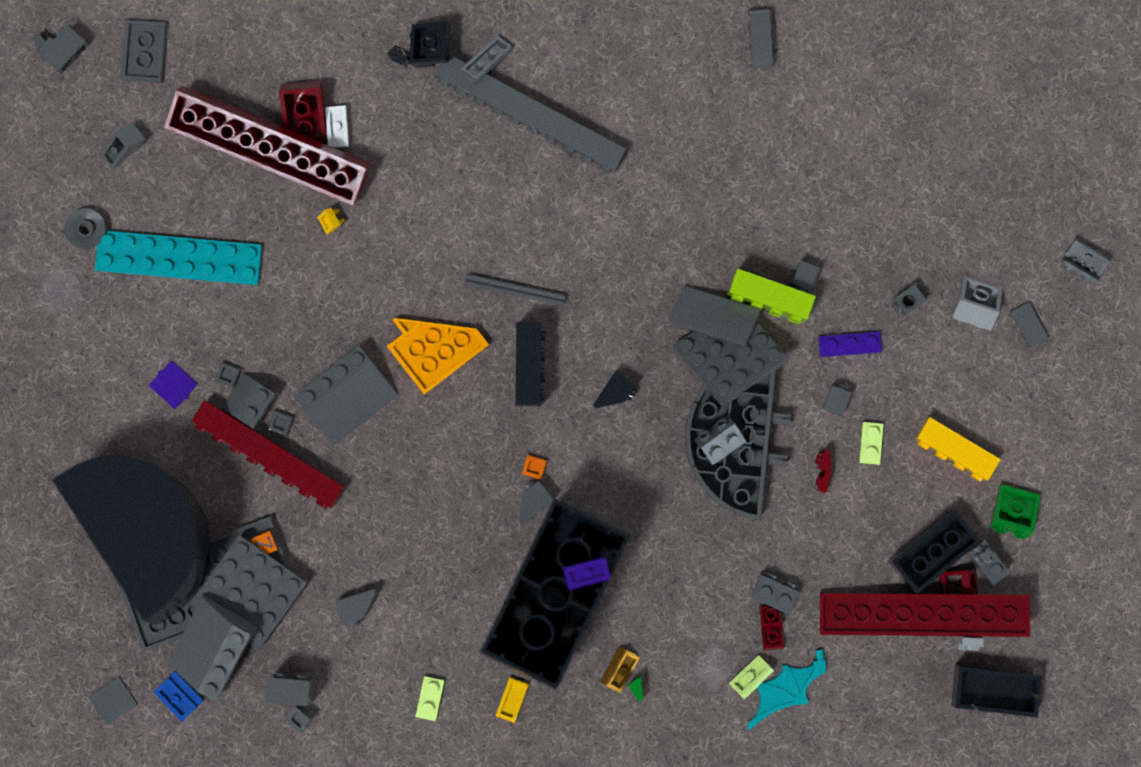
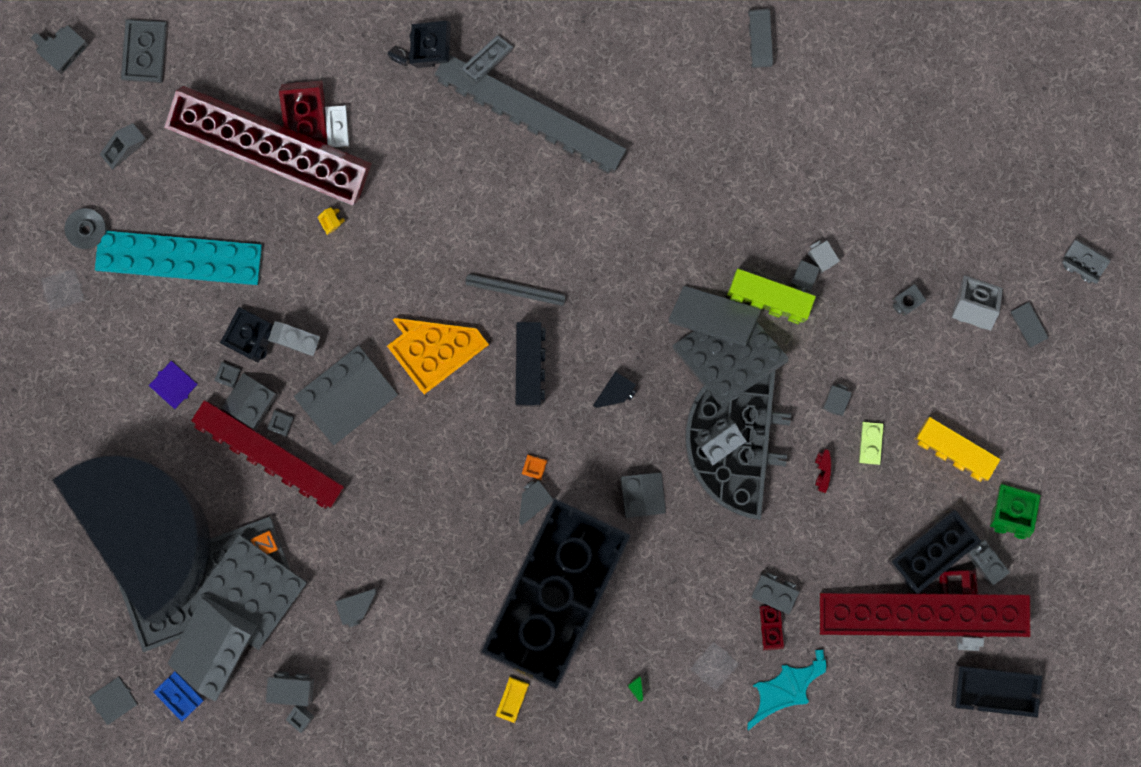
(248, 335): none -> black plate
(294, 338): none -> light grey brick
(429, 698): yellowish green plate -> none
(586, 573): dark purple plate -> none
(619, 669): pearl gold slope -> none
(643, 495): none -> dark grey slope
(751, 677): yellowish green plate -> none
(823, 255): none -> light grey brick
(849, 344): dark purple plate -> none

